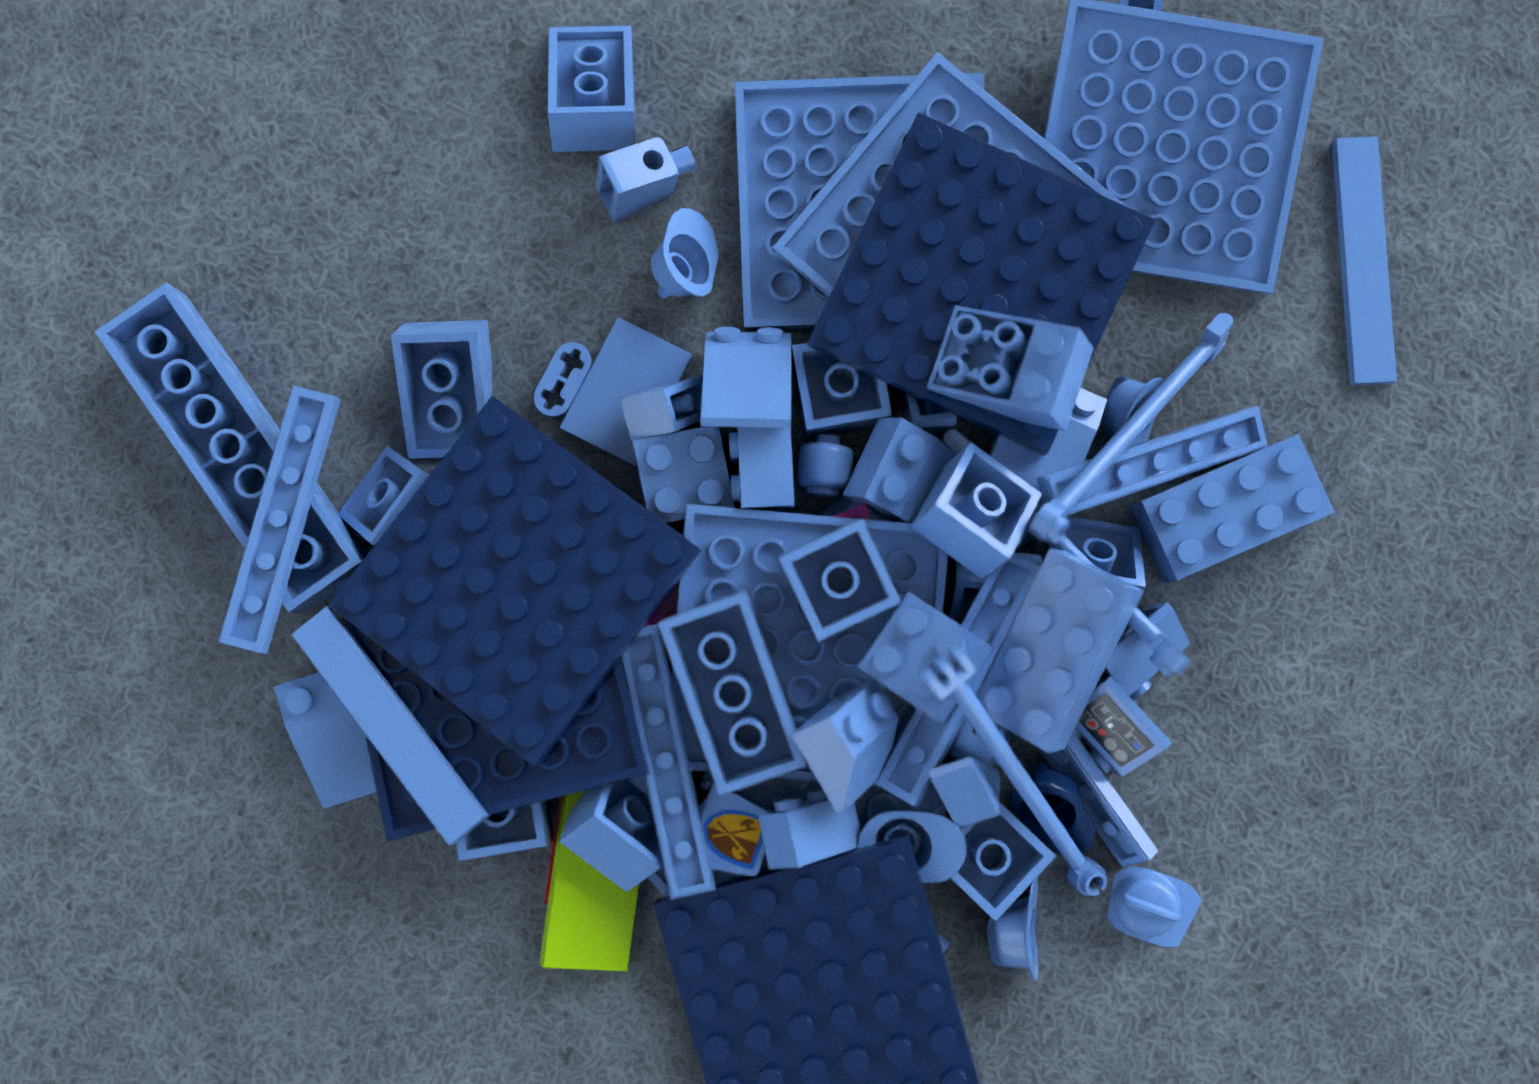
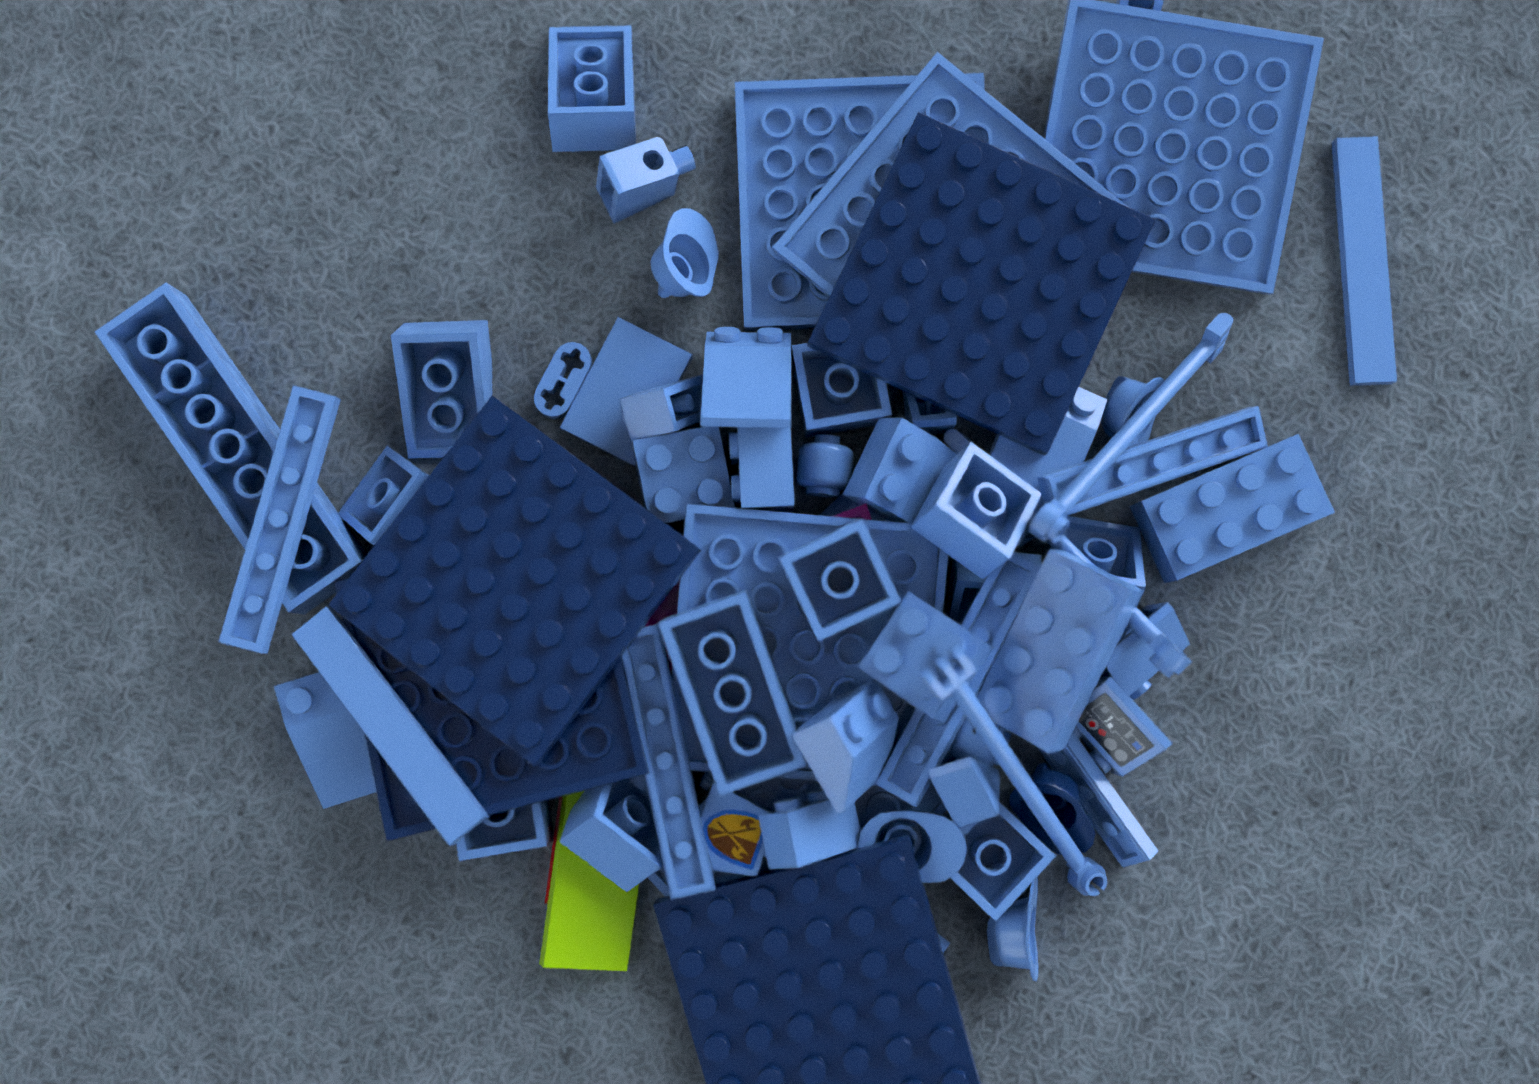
(1012, 365): medium blue slope -> none
(1152, 906): medium blue piece -> none

